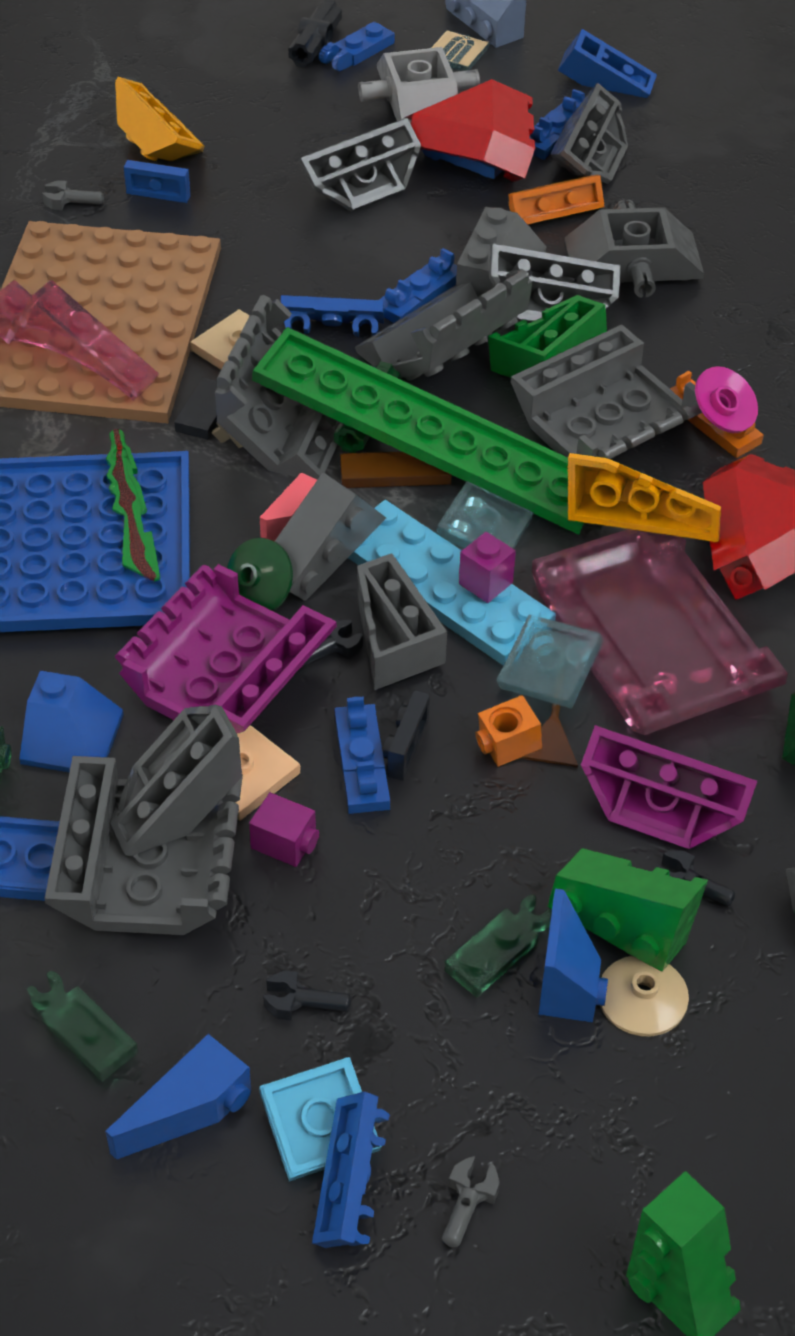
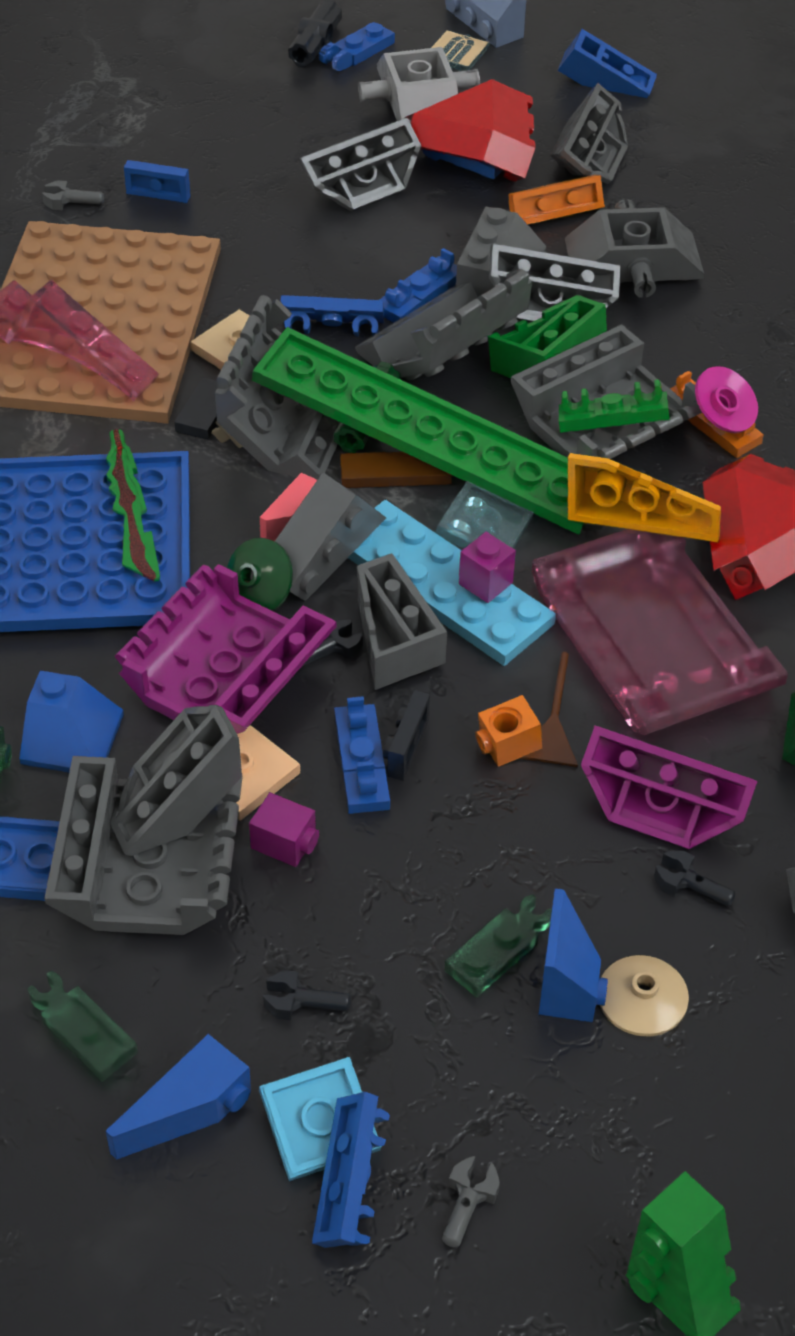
(152, 124): light orange wedge -> none
(550, 127): blue plate -> none
(550, 661): clear light blue plate -> none
(613, 409): none -> green plate
(631, 906): green wedge -> none

